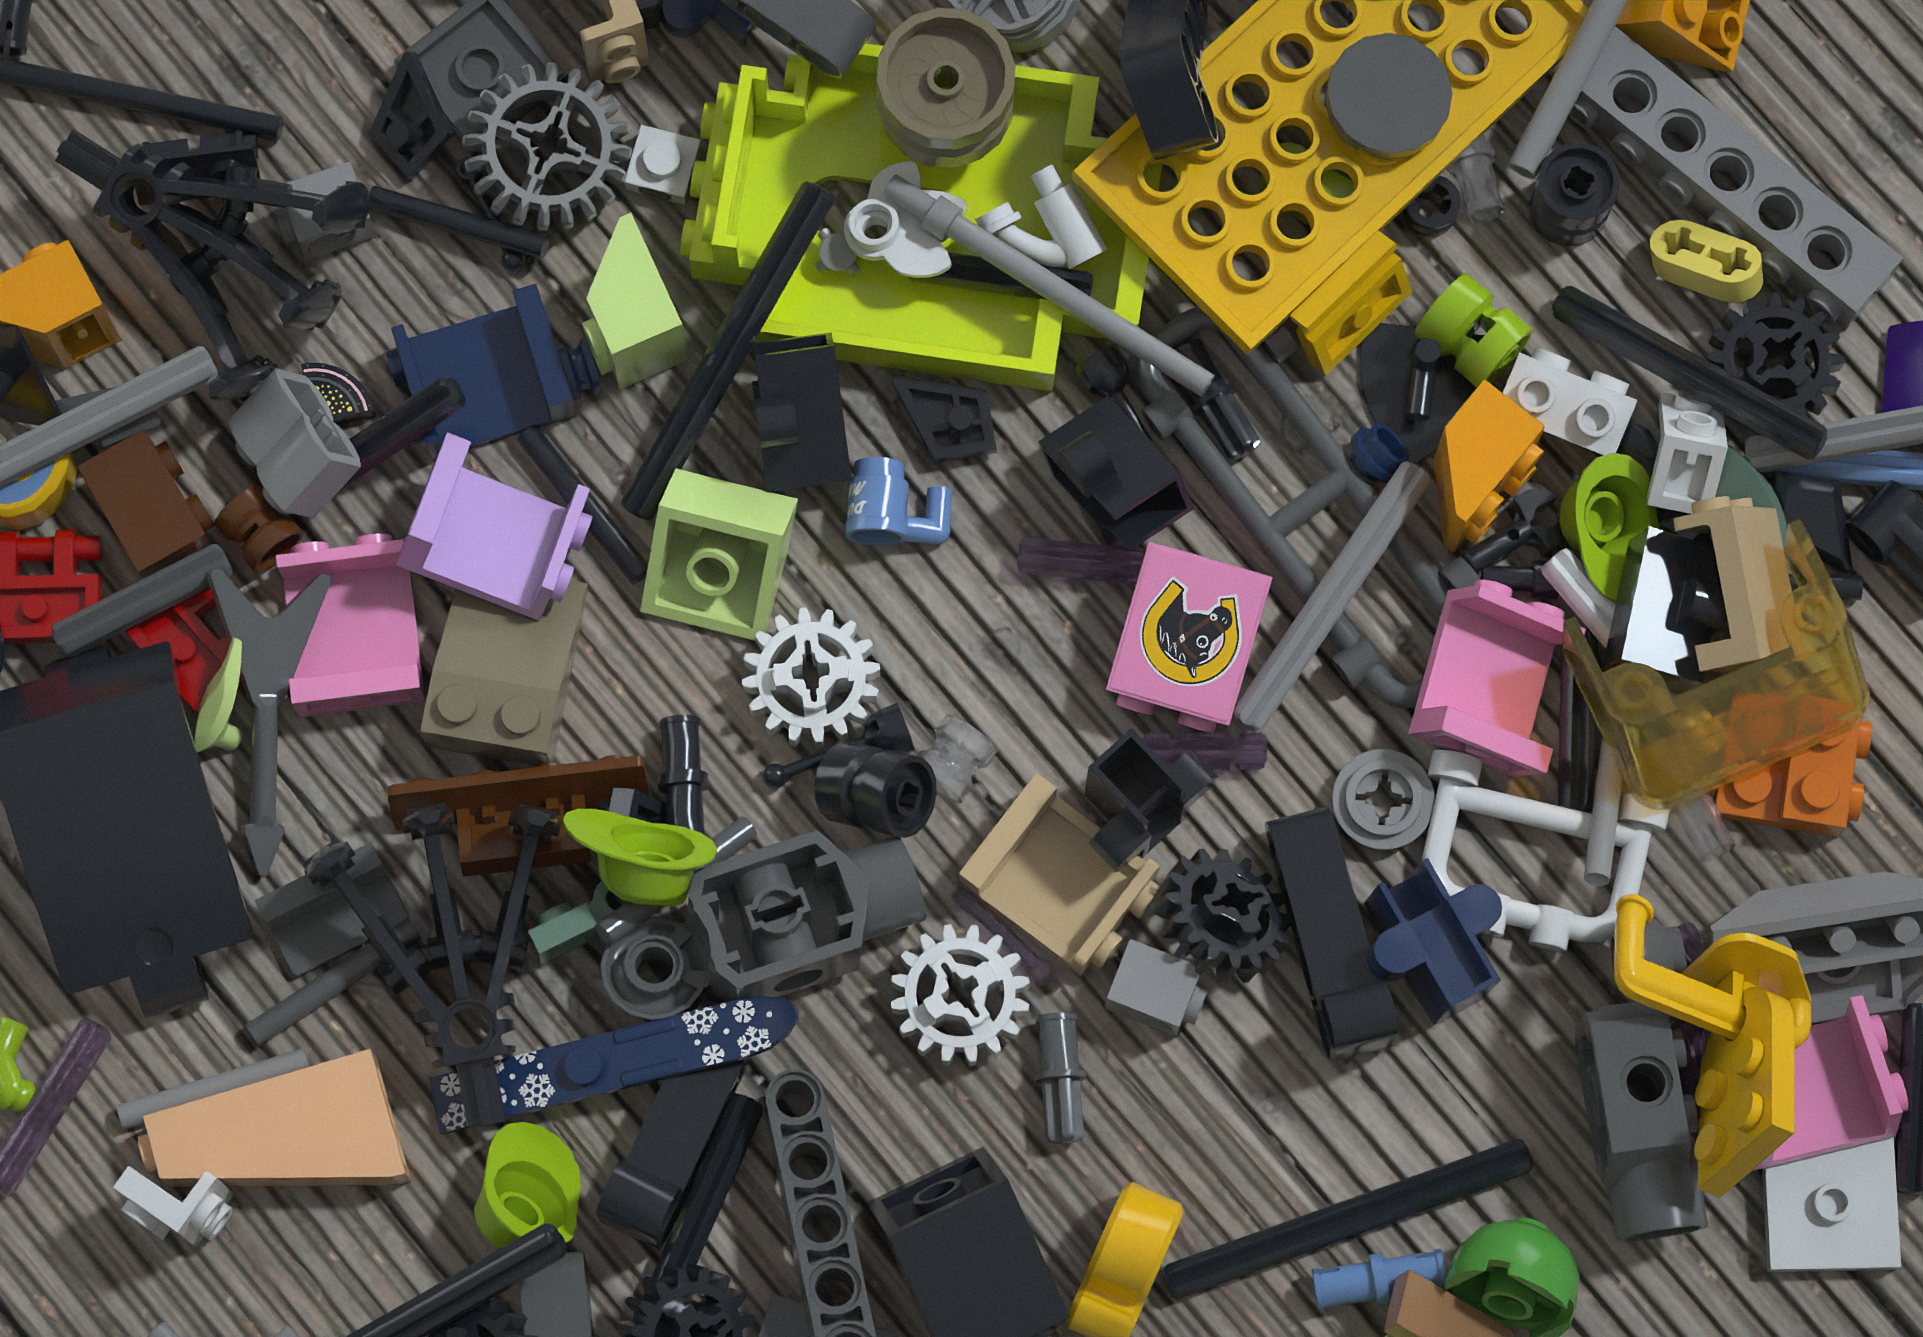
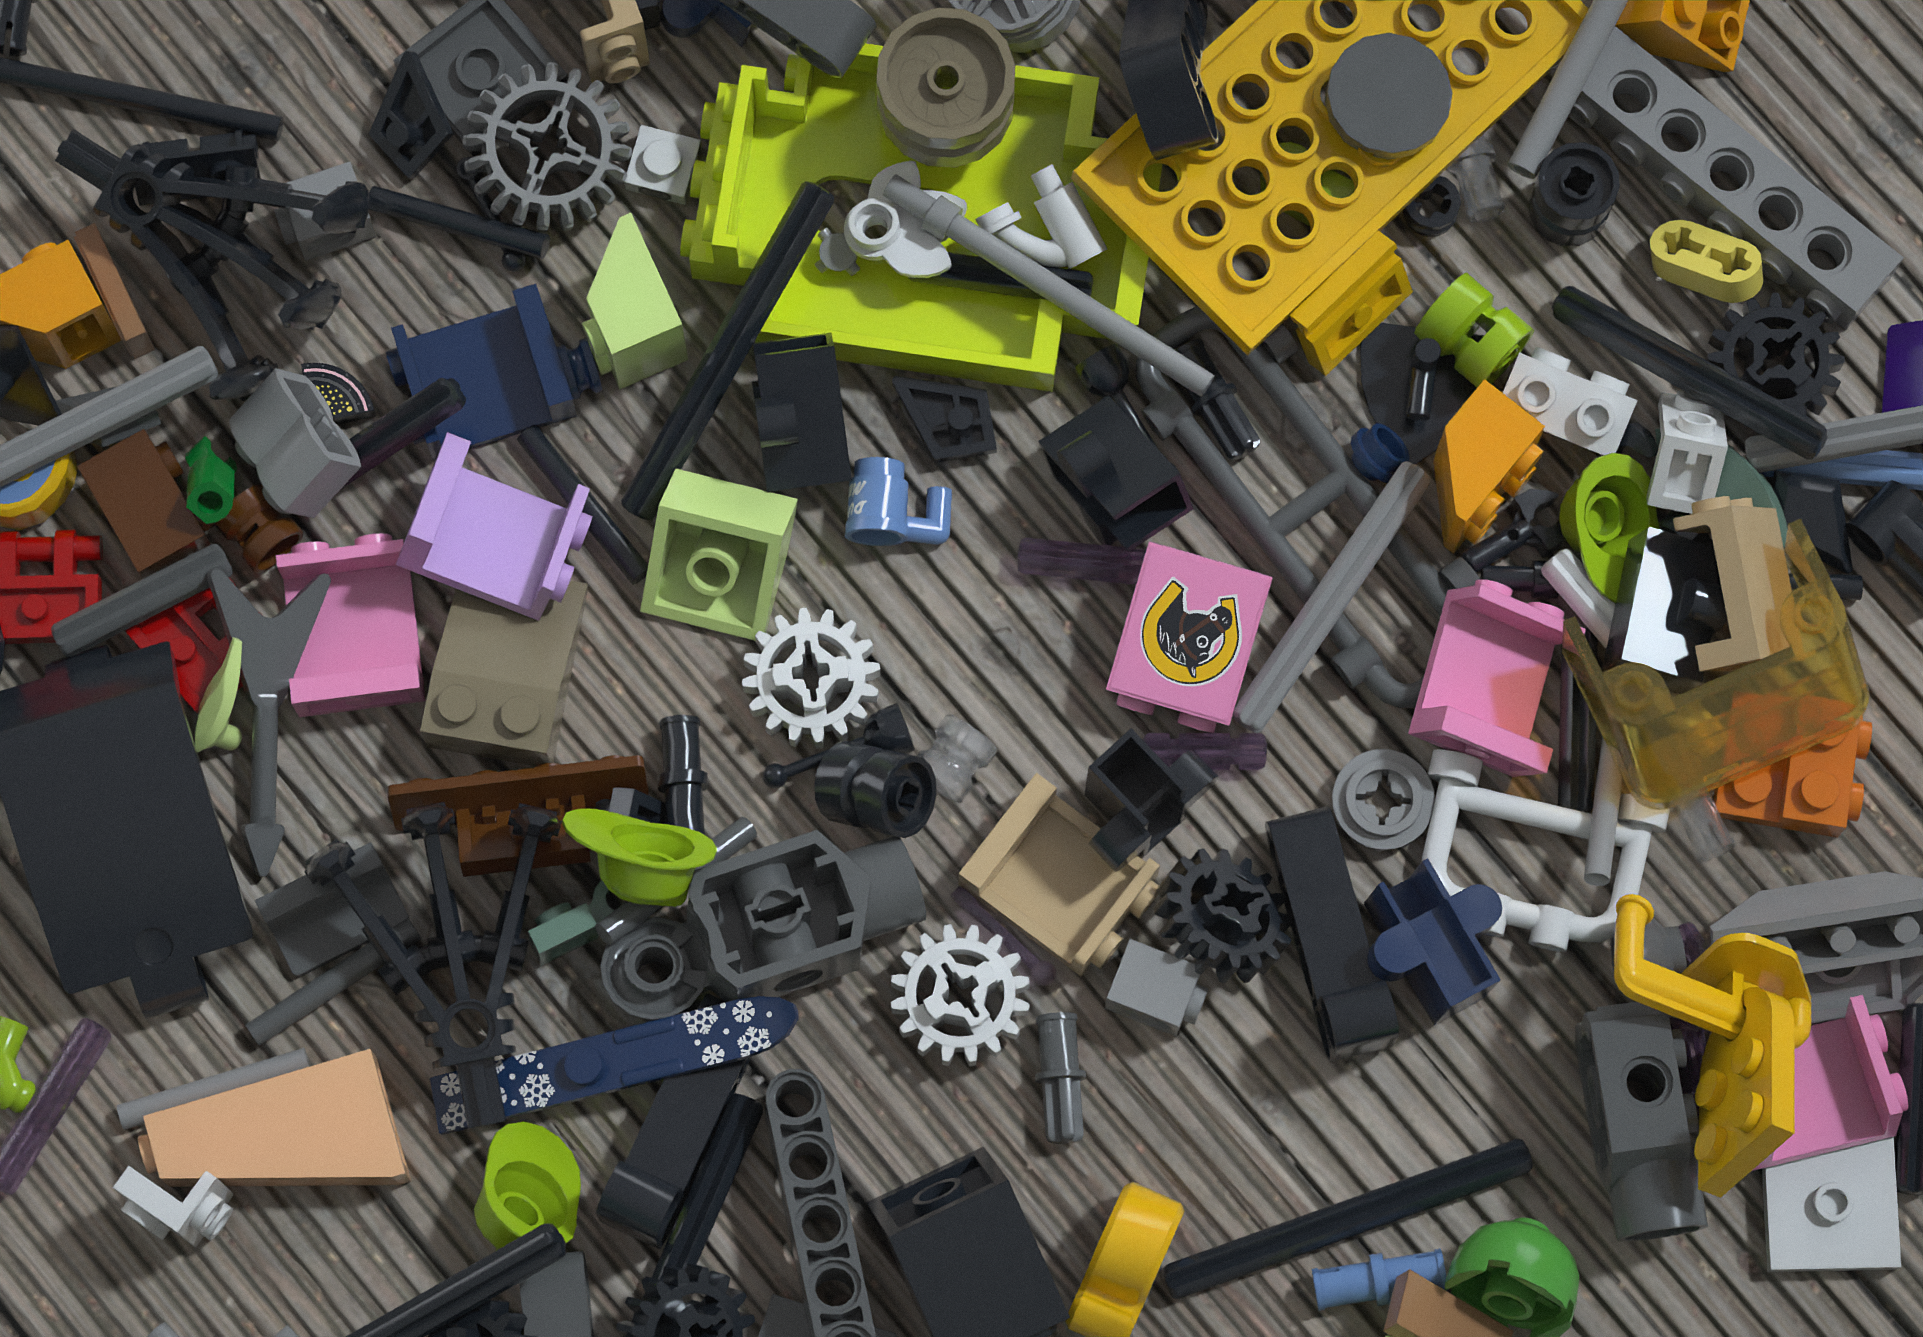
(113, 291): none -> medium nougat tile
(209, 483): none -> green bar

